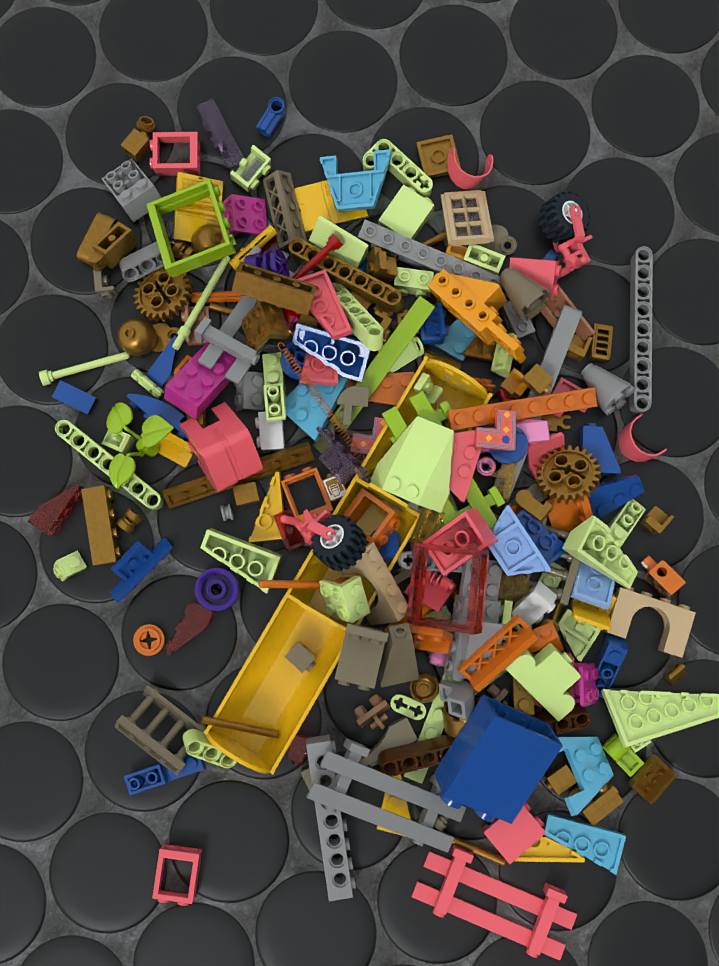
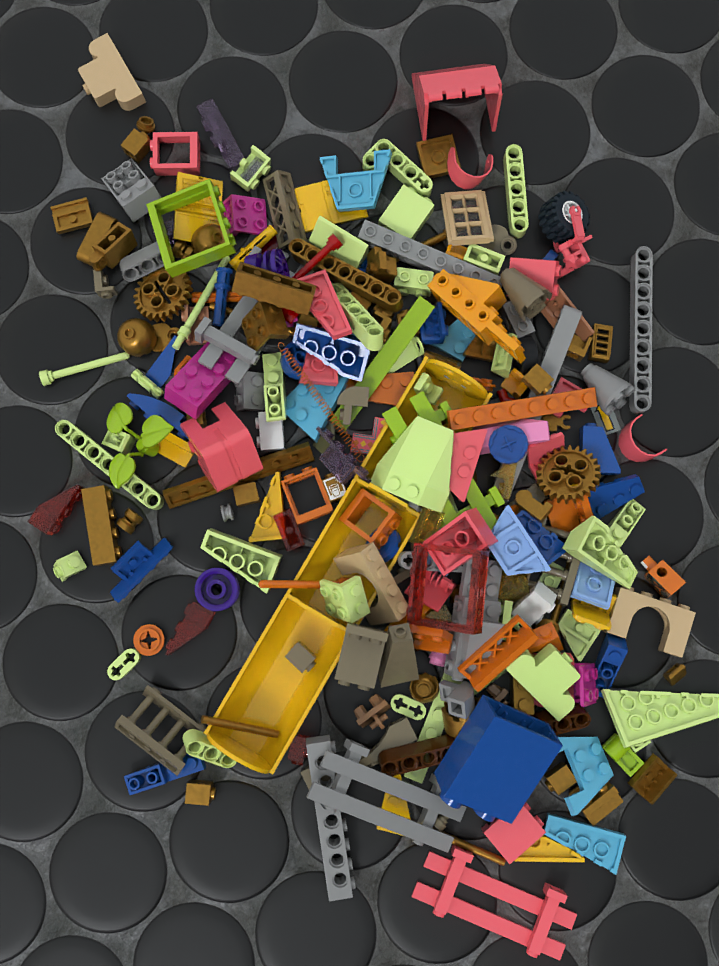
(72, 215): none -> pearl gold plate
(73, 397): blue slope -> none
(109, 77): none -> tan brick
(121, 661): none -> yellowish green beam
(178, 853): coral window -> none
(200, 792): none -> pearl gold brick
(222, 288): none -> blue pin
(271, 118): blue piece -> none
(333, 538): piece -> none
(431, 85): none -> coral windscreen
(489, 463): bright pink cone -> none
(501, 437): coral tile -> none
(518, 183): none -> yellowish green beam
(609, 423): none -> sticker
(656, 520): pearl gold panel -> none

